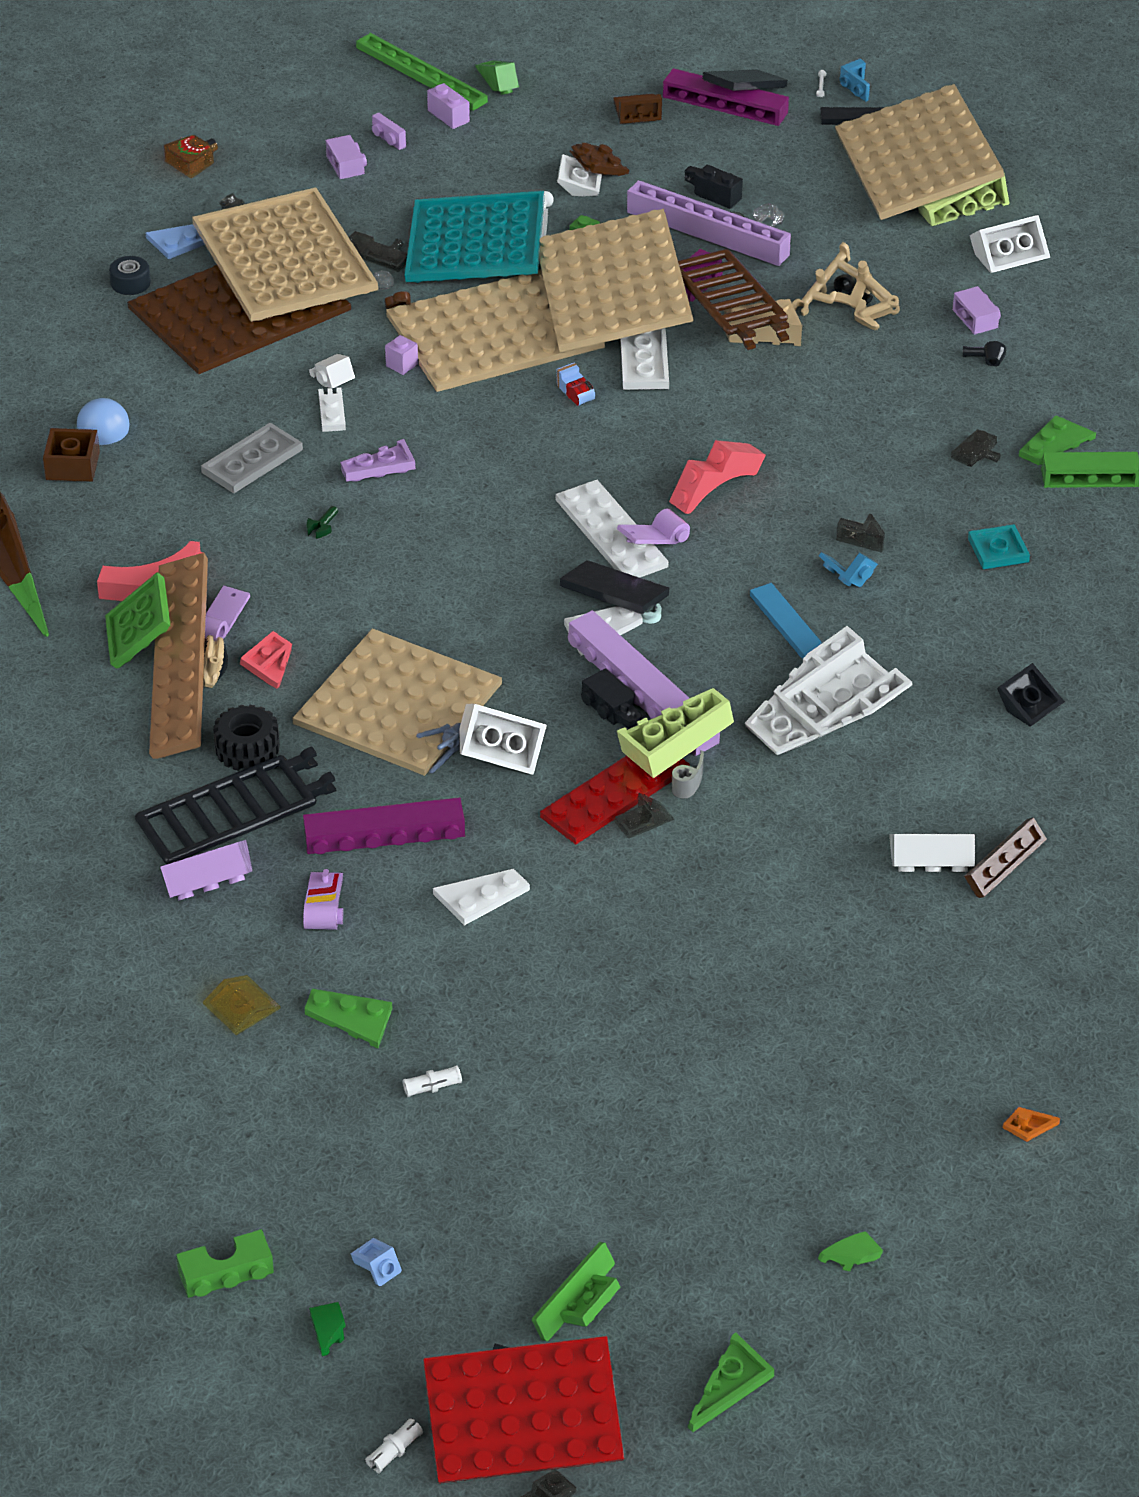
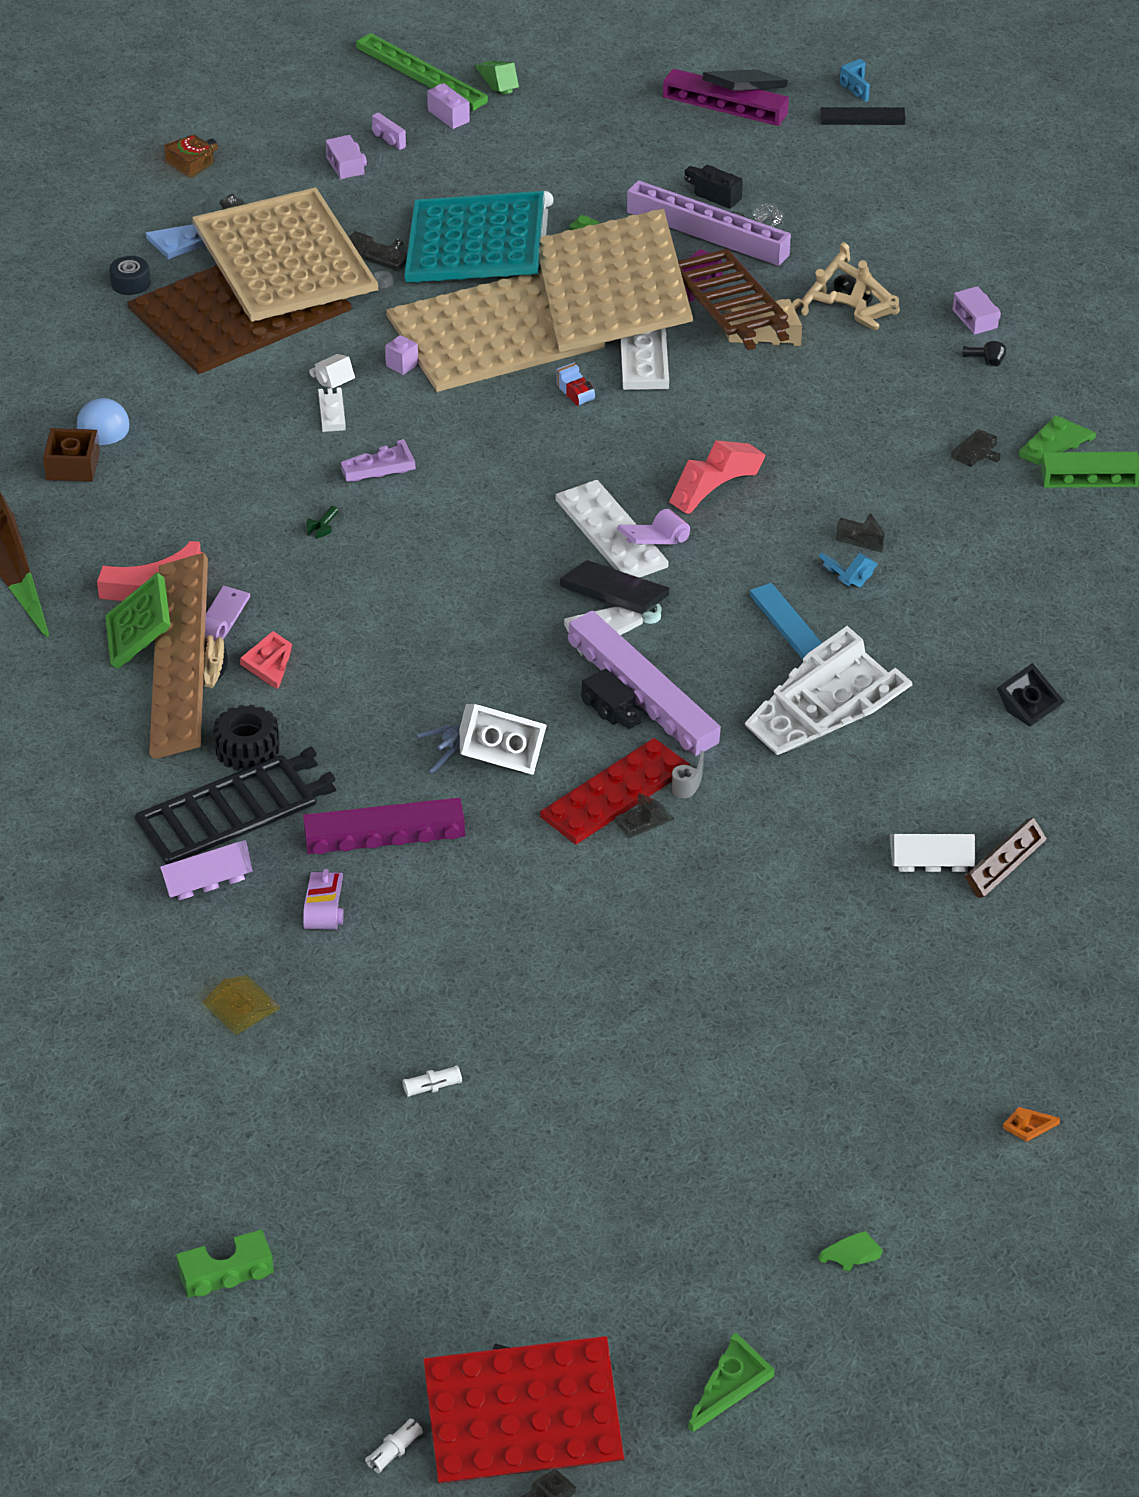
(251, 457): light grey plate -> none
(328, 1325): green slope -> none
(353, 1014): bright green wing -> none
(378, 1259): light blue bracket -> none
(391, 694): tan plate -> none
(397, 299): reddish brown tile -> none
(481, 895): white wing -> none
(577, 179): white slope -> none
(579, 1295): bright green bracket -> none
(598, 159): reddish brown plate -> none
(638, 108): reddish brown bracket -> none
(676, 732): yellowish green wedge -> none
(820, 93): white hinge -> none
(918, 151): tan plate -> none
(966, 202): yellowish green wedge -> none
(998, 546): teal plate -> none
(1010, 244): white slope -> none

